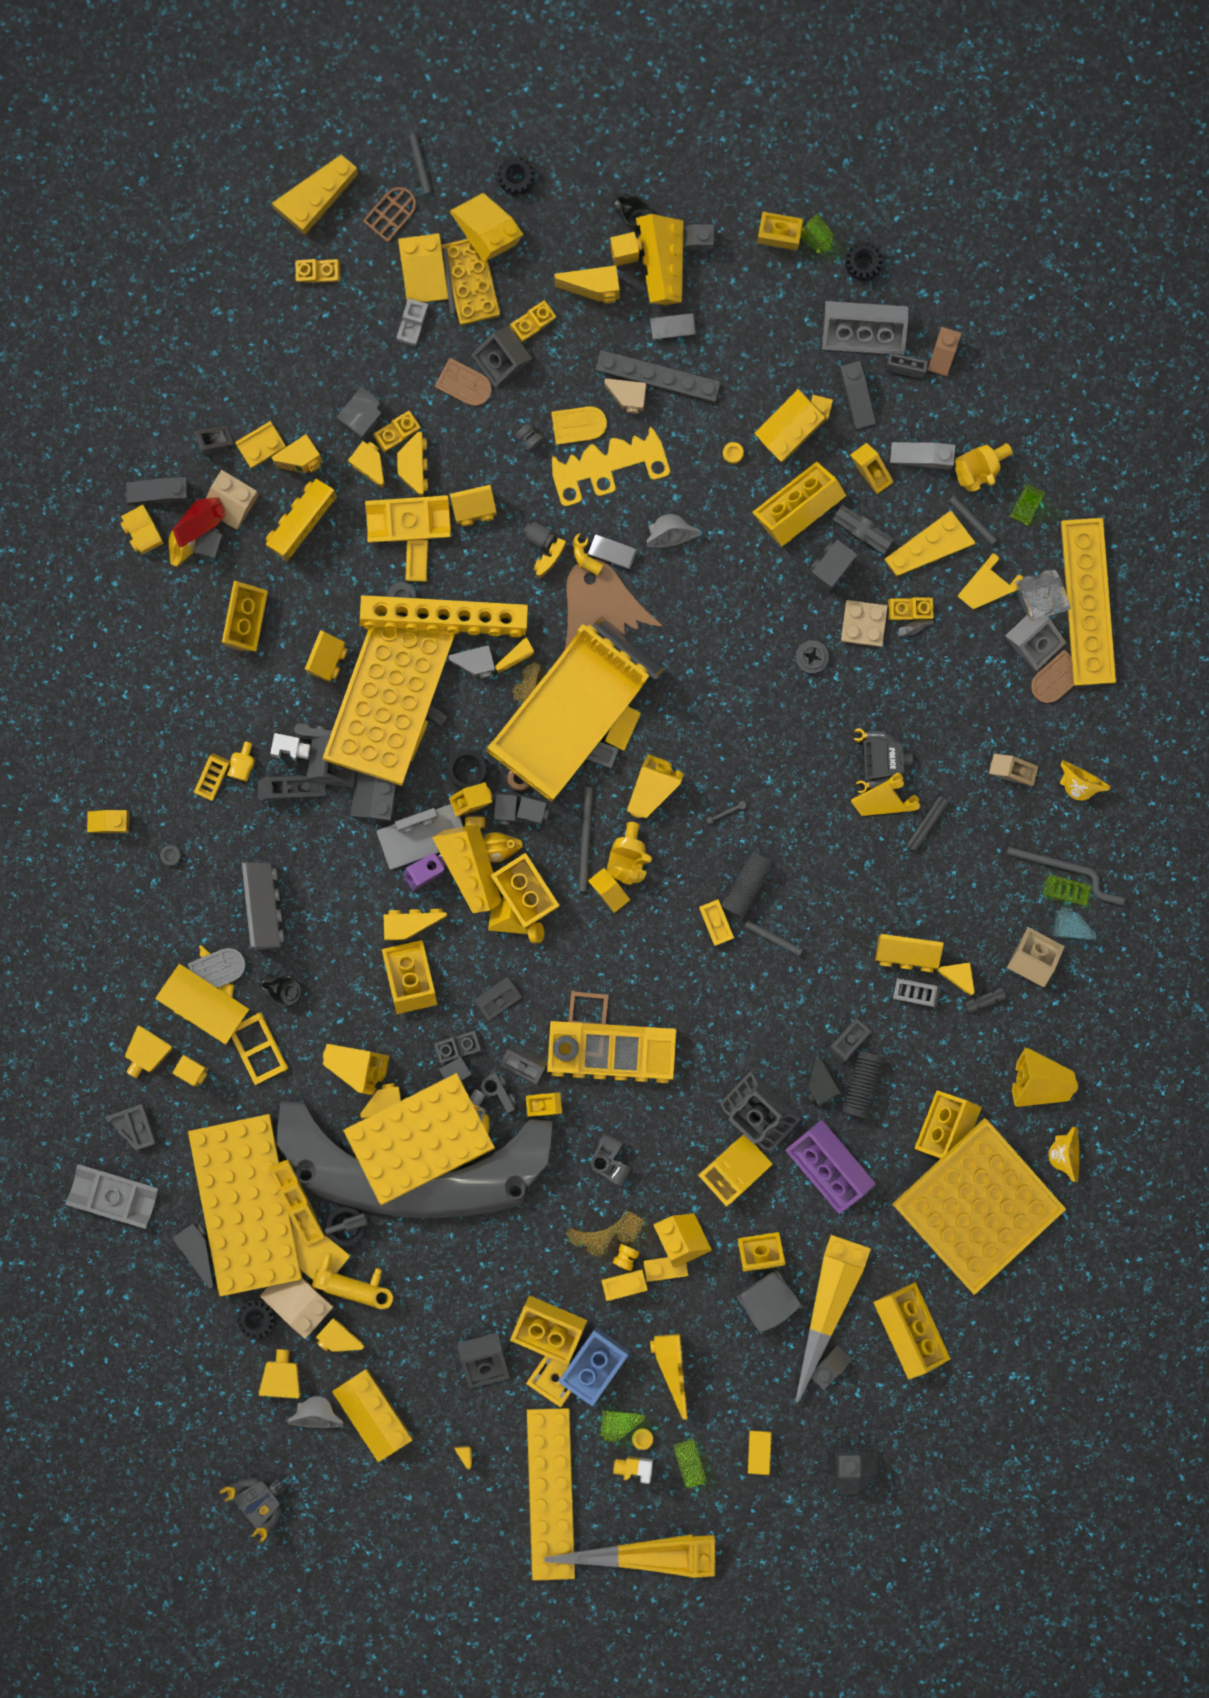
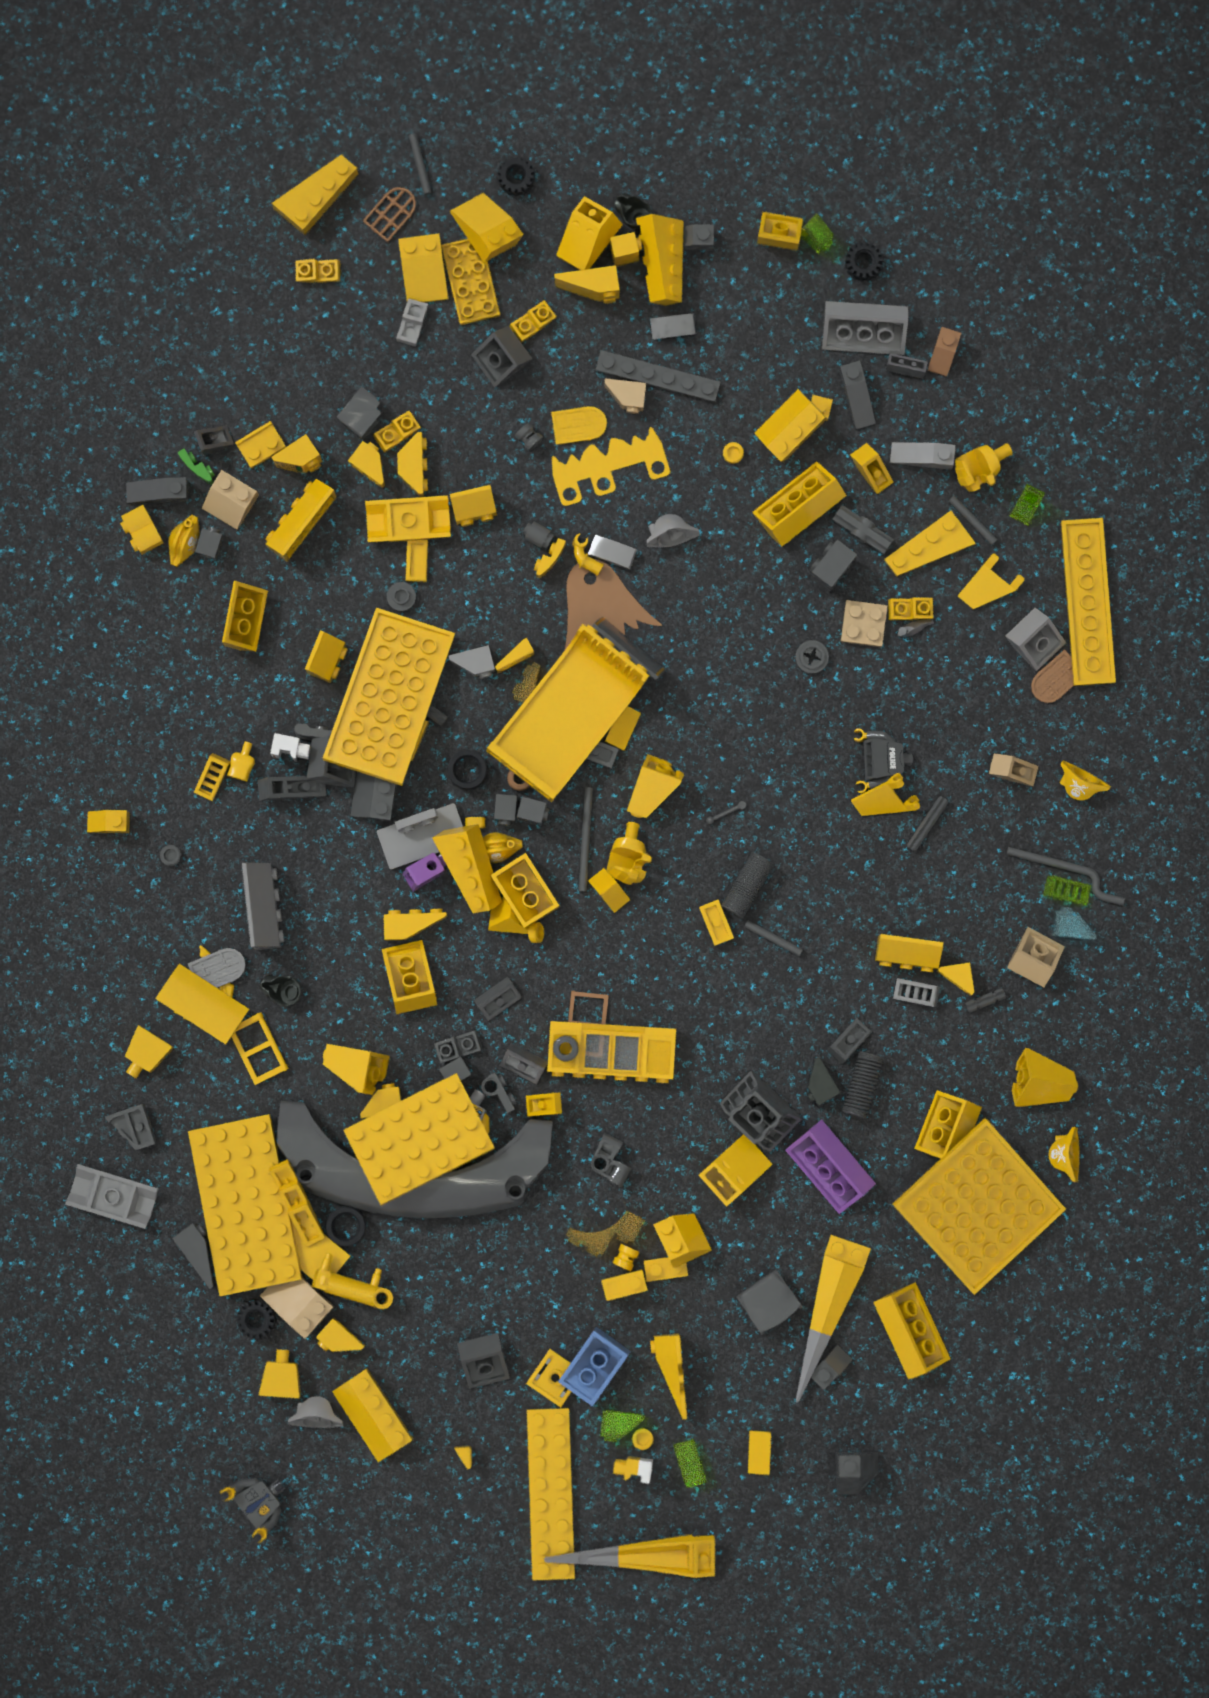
(190, 1071): yellow brick -> none
(198, 520): red slope -> none
(199, 470): none -> bright green slope
(349, 1224): dark grey axle -> none
(448, 281): dark grey axle -> none
(452, 609): yellow brick -> none
(464, 383): medium nougat window -> none
(470, 799): yellow brick -> none
(548, 1330): yellow slope -> none
(587, 234): none -> yellow slope
(761, 1251): yellow slope -> none
(1042, 595): clear slope -> none

